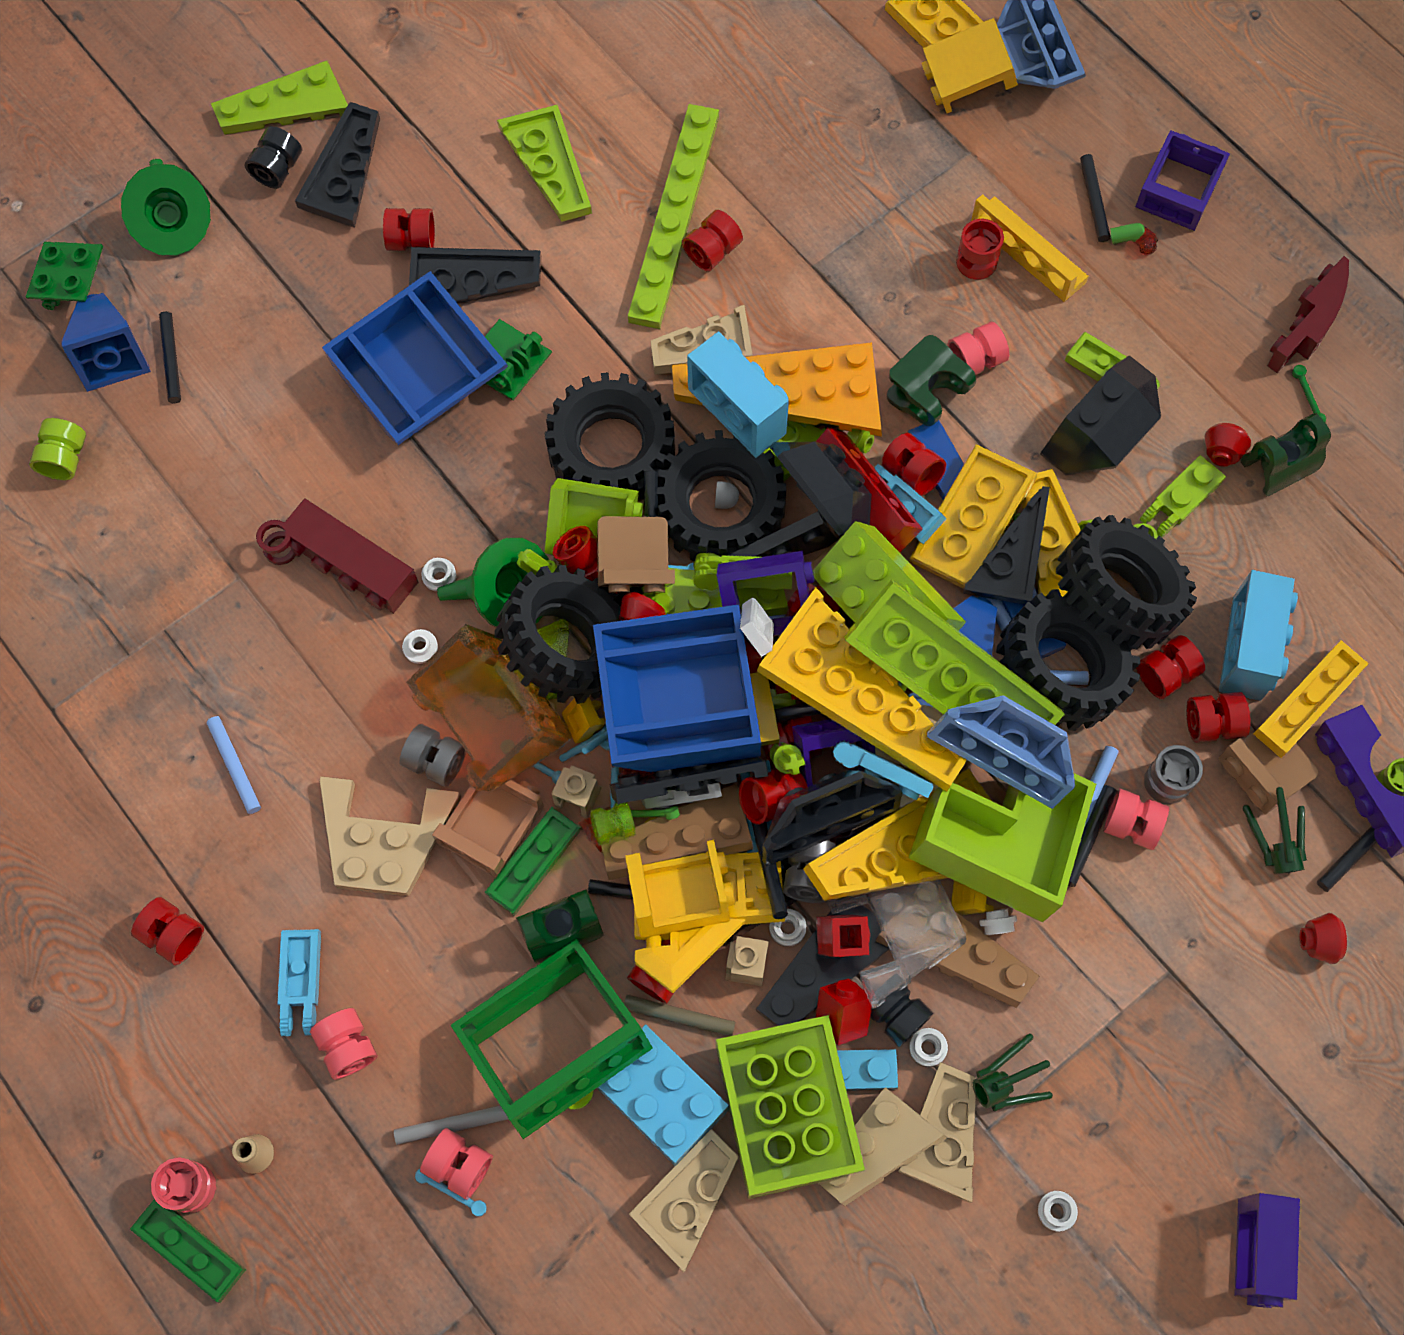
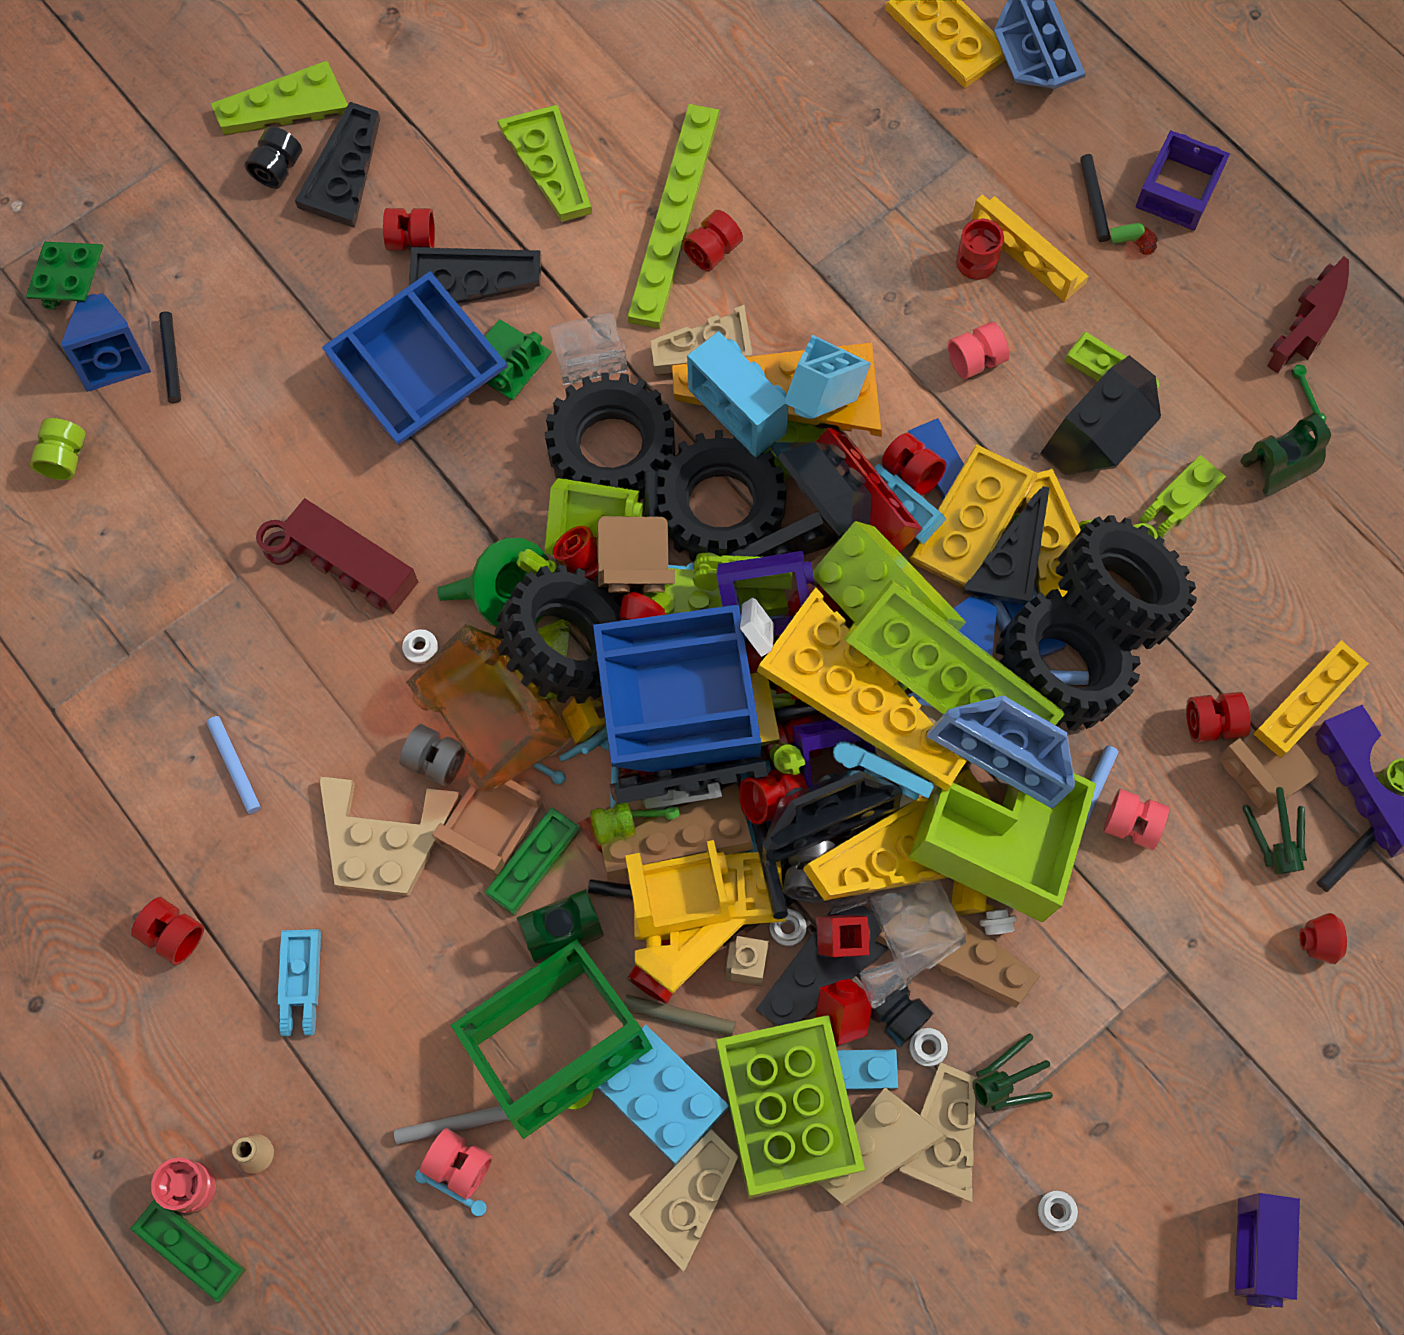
(165, 209): green piece -> none
(342, 1041): coral wheel -> none
(434, 566): white plate -> none
(576, 788): tan window -> none
(588, 348): none -> clear bracket
(726, 495): light grey hinge -> none
(825, 379): none -> medium azure wedge
(862, 439): lime plate -> none
(920, 371): dark green piece -> none
(968, 63): yellow panel -> none
(1091, 831): black bar -> none
(1173, 774): flat silver wheel -> none
(1174, 663): red wheel -> none
(1226, 443): red cone -> none
(1258, 635): medium azure brick -> none

